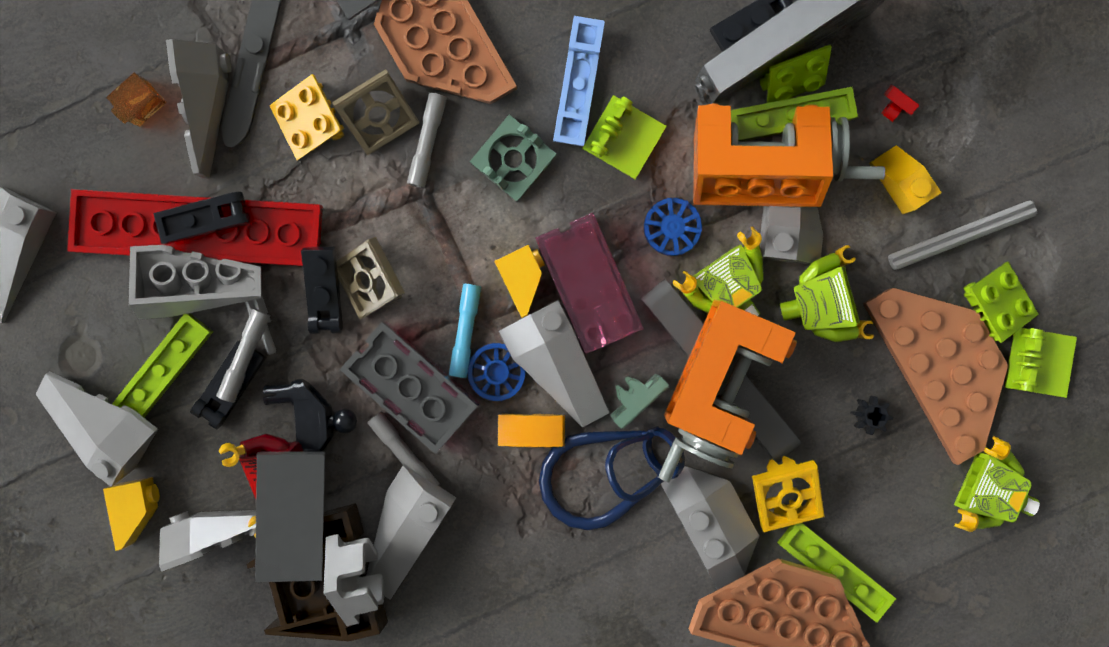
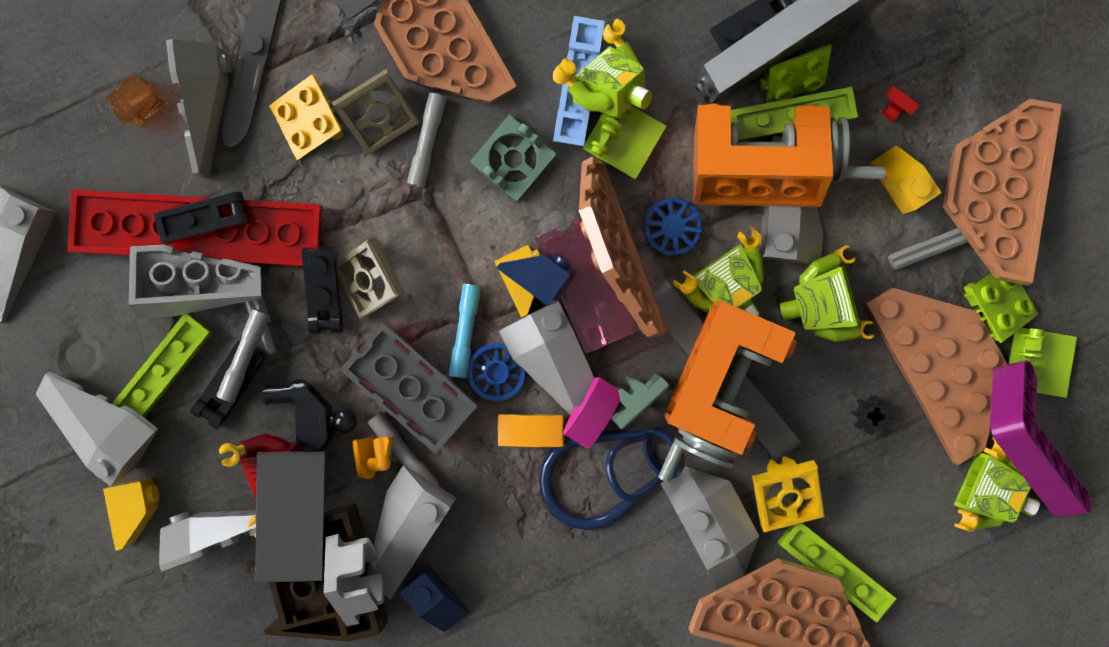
(372, 455): none -> light orange piece
(433, 599): none -> dark blue slope
(541, 275): none -> dark blue slope
(594, 414): none -> dark pink slope
(610, 80): none -> lime torso
(615, 249): none -> nougat plate
(1002, 186): none -> nougat plate
(1028, 446): none -> magenta beam

